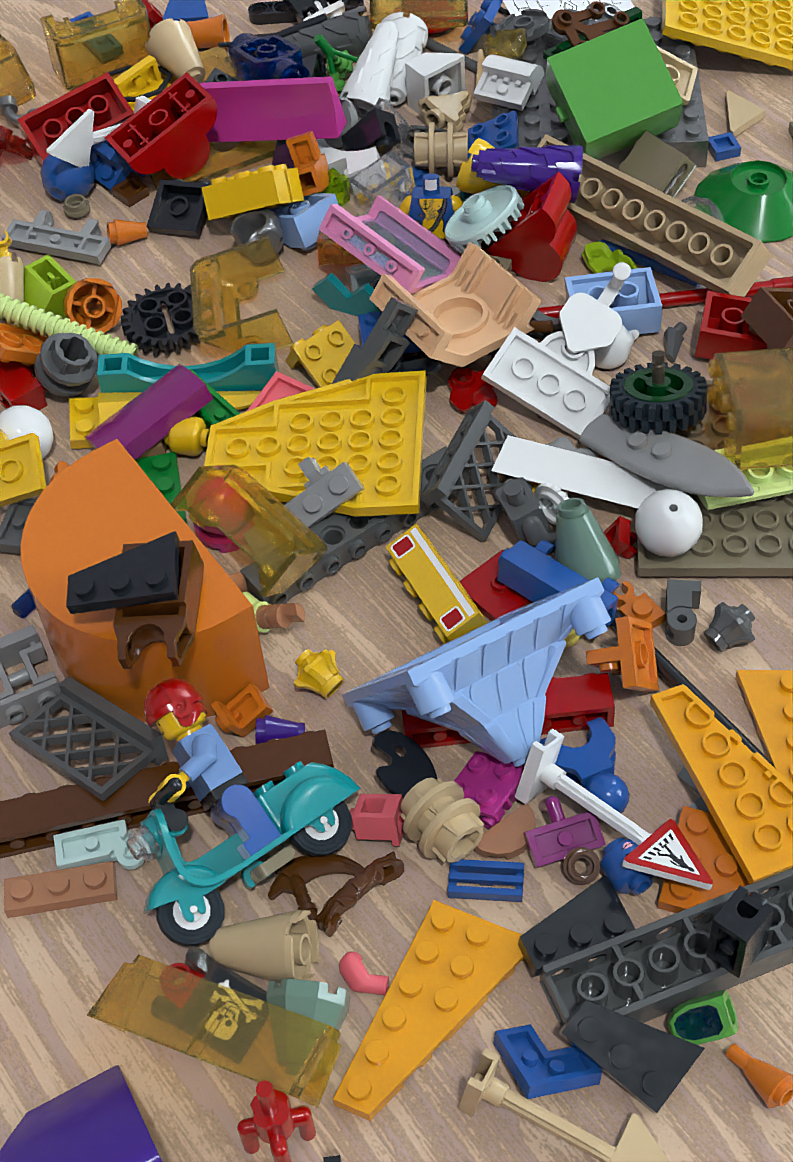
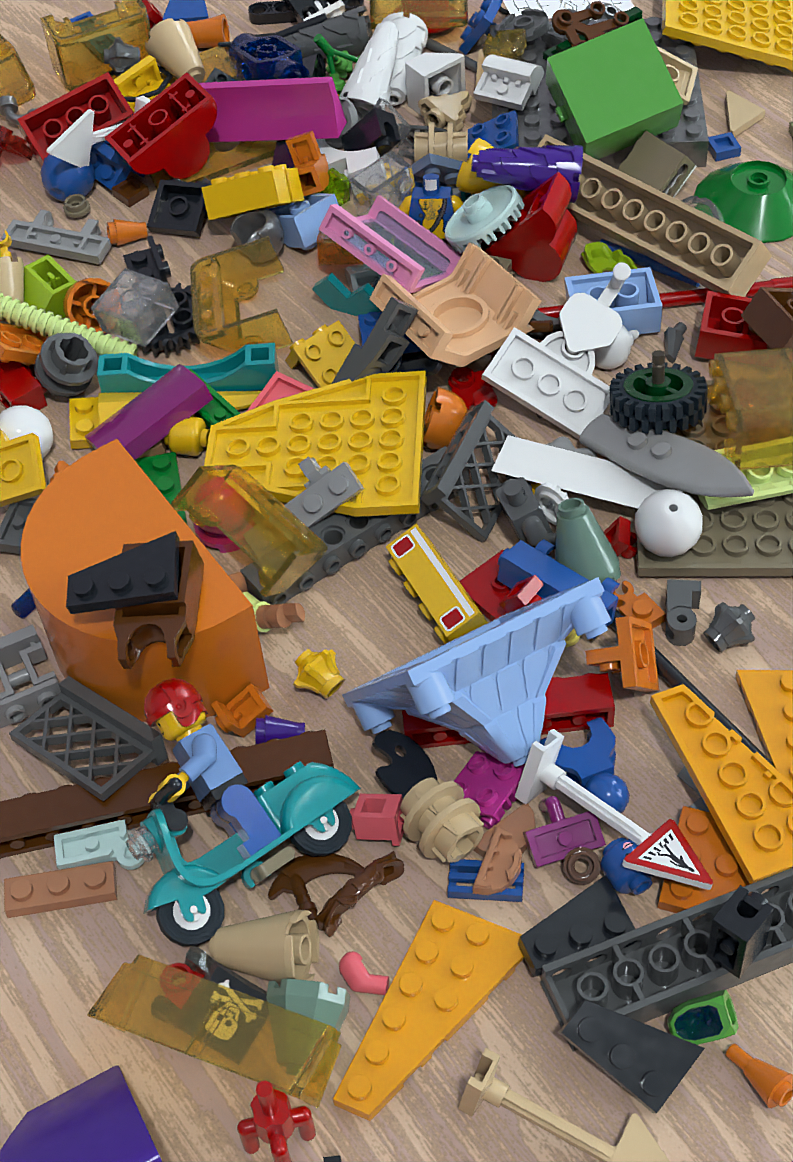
(121, 56): none -> dark grey rock
(135, 307): none -> clear brick
(149, 261): none -> black bracket
(442, 418): none -> orange cylinder
(443, 166): none -> sand blue plate
(500, 864): none -> nougat tile
(522, 594): none -> red tile
(540, 1070): blue plate -> none

